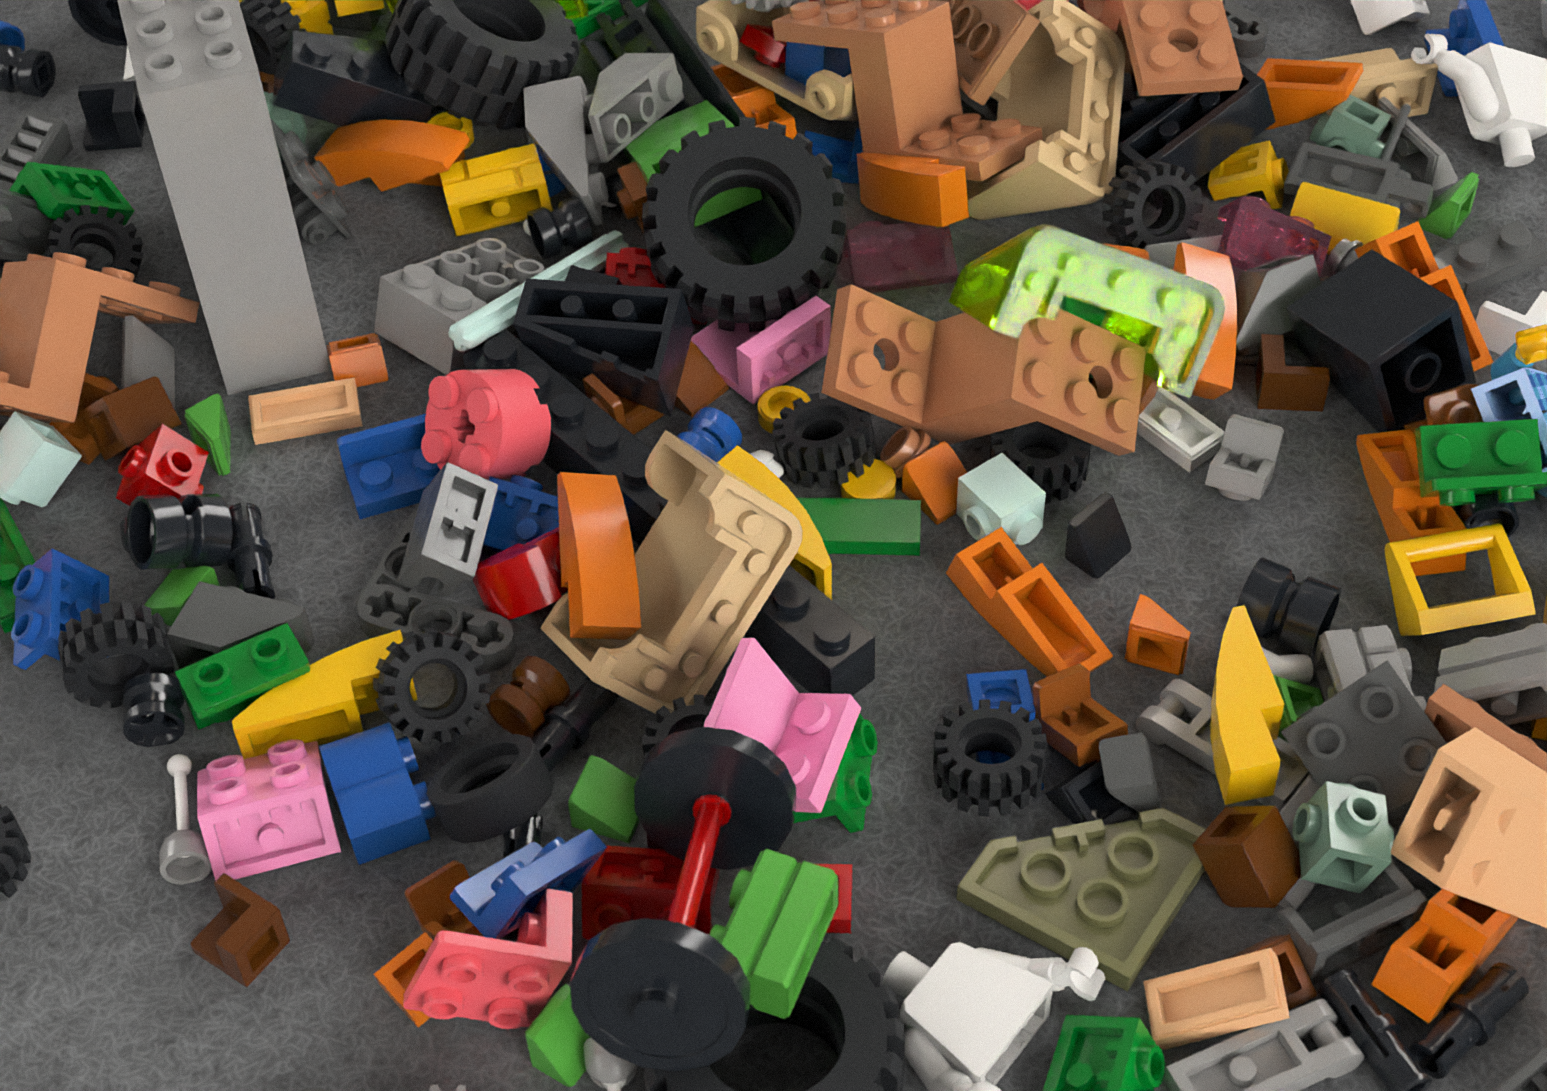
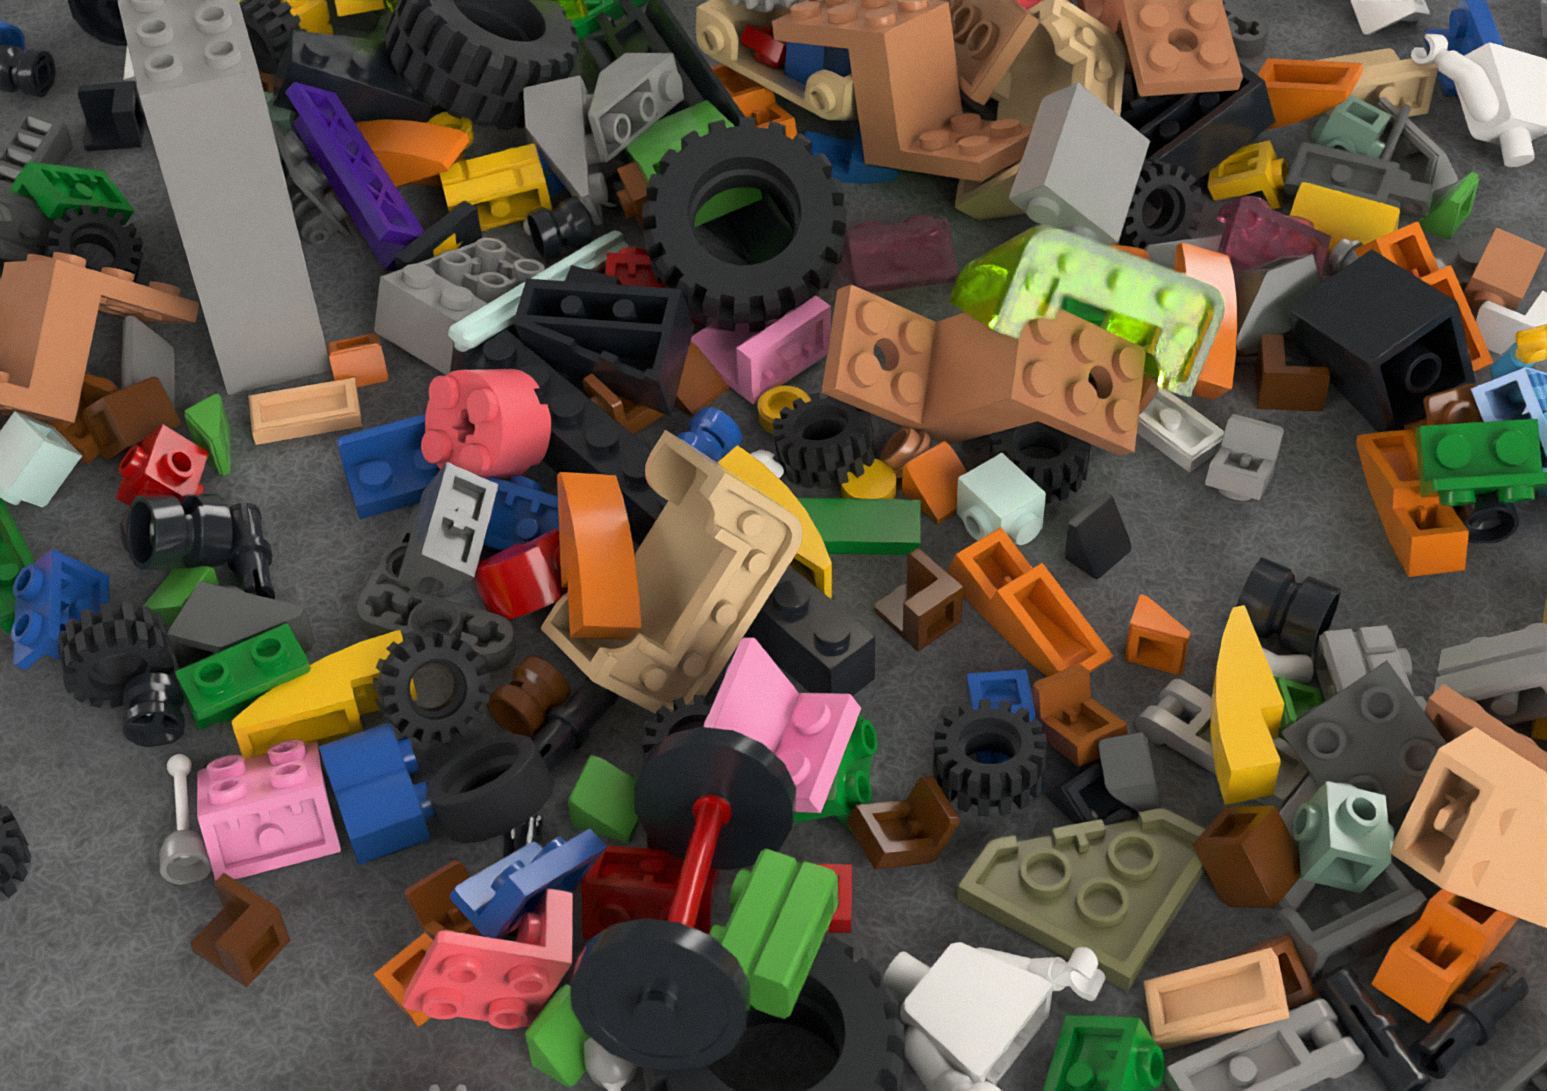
(354, 172): none -> dark purple fence
(451, 232): none -> black tile
(907, 829): none -> reddish brown bracket
(913, 188): orange slope -> none
(924, 604): none -> reddish brown panel
(1079, 166): none -> light grey brick
(1413, 615): yellow tile -> none
(1503, 271): none -> nougat brick

